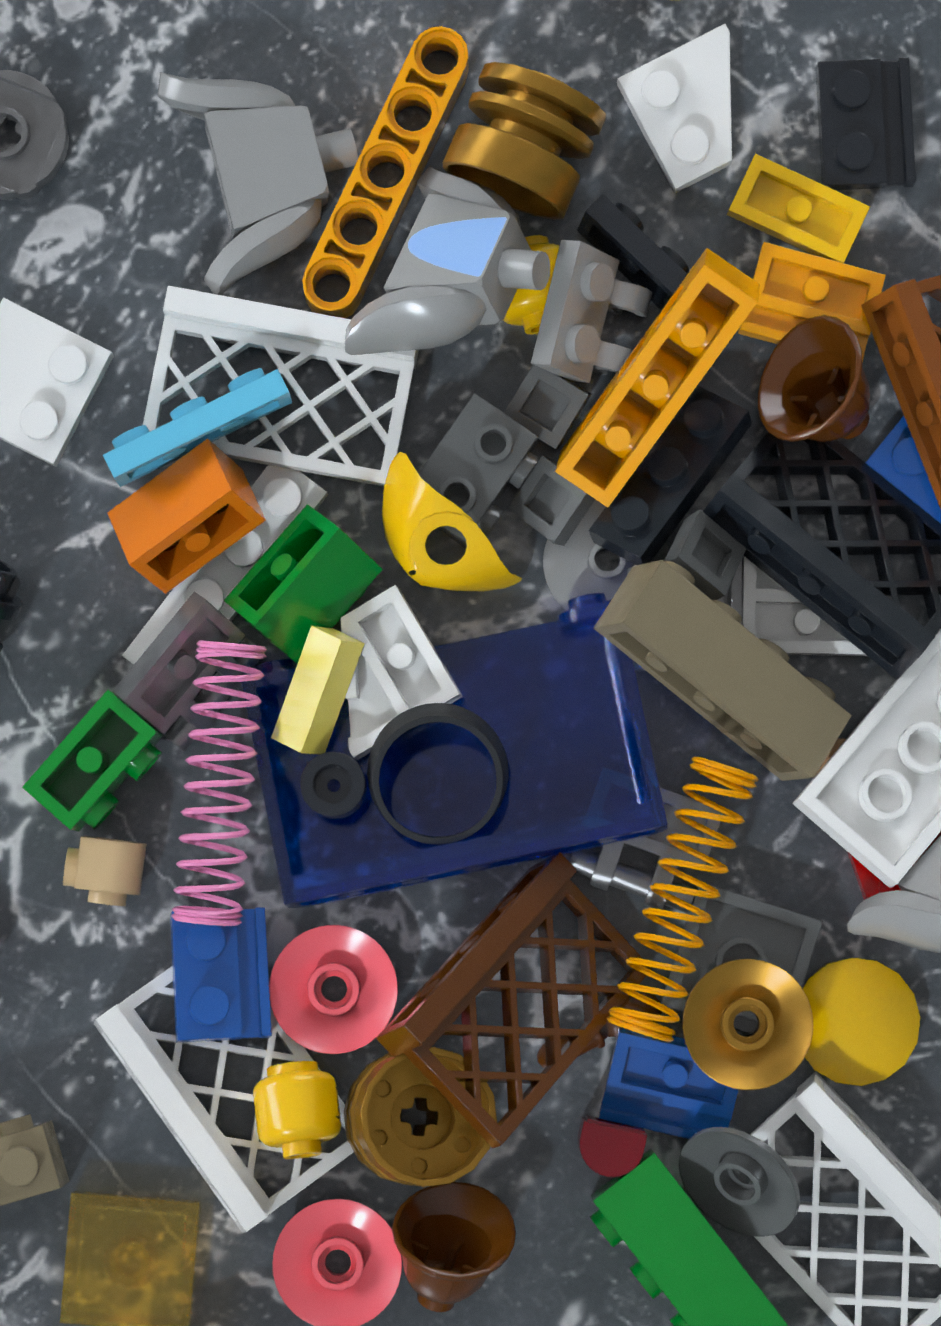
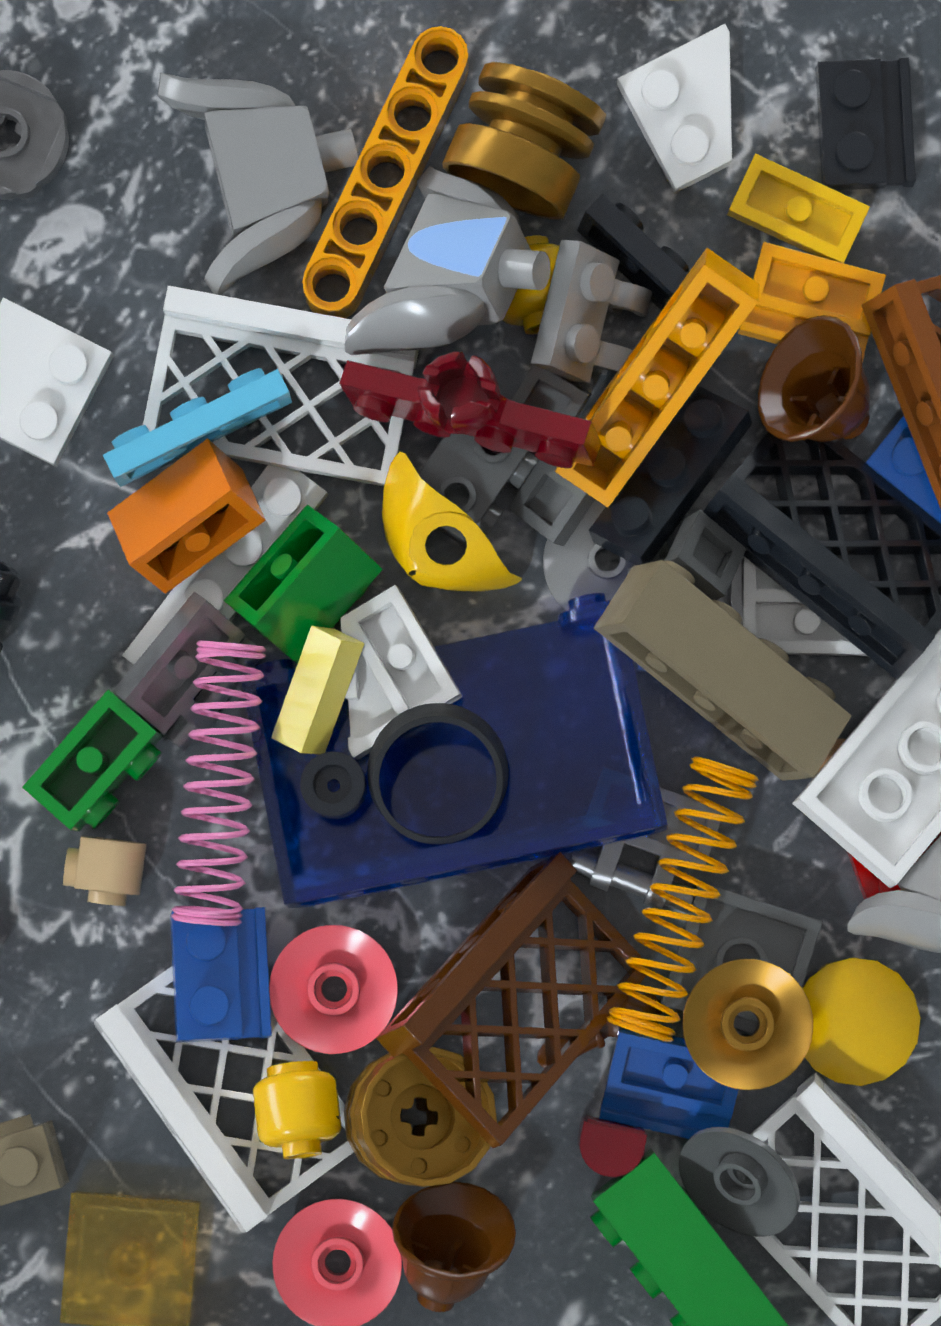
(466, 400): none -> dark red plate

